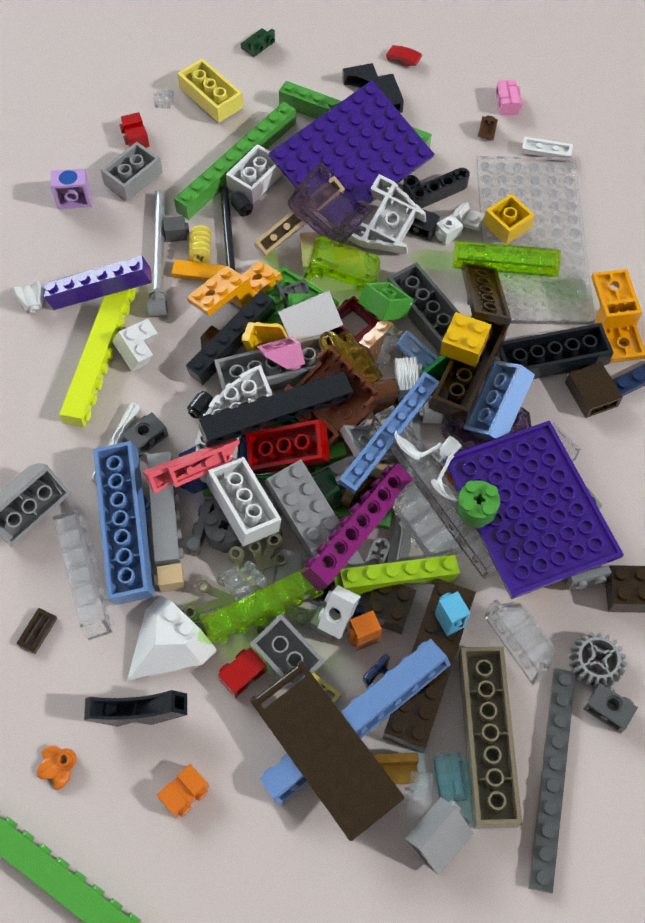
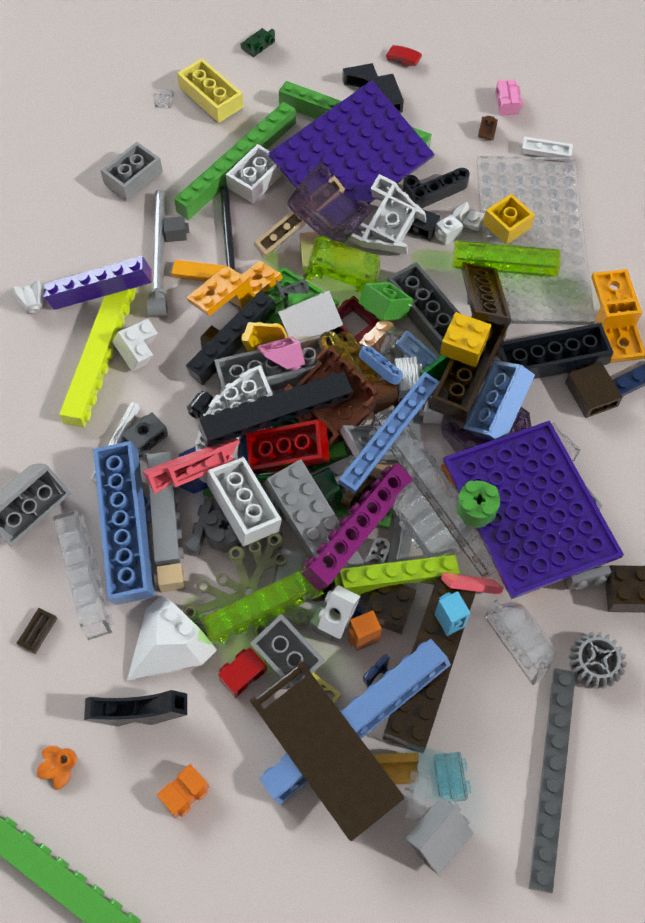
(71, 188): lavender brick -> none
(134, 130): red brick -> none
(200, 244): light yellow piece -> none
(238, 582): clear plate -> none
(241, 203): black brick -> none
(380, 364): none -> medium blue beam
(446, 452): white plant -> none
(472, 583): none -> coral tile
(489, 738): dark tan brick -> none
(598, 708): dark grey brick -> none

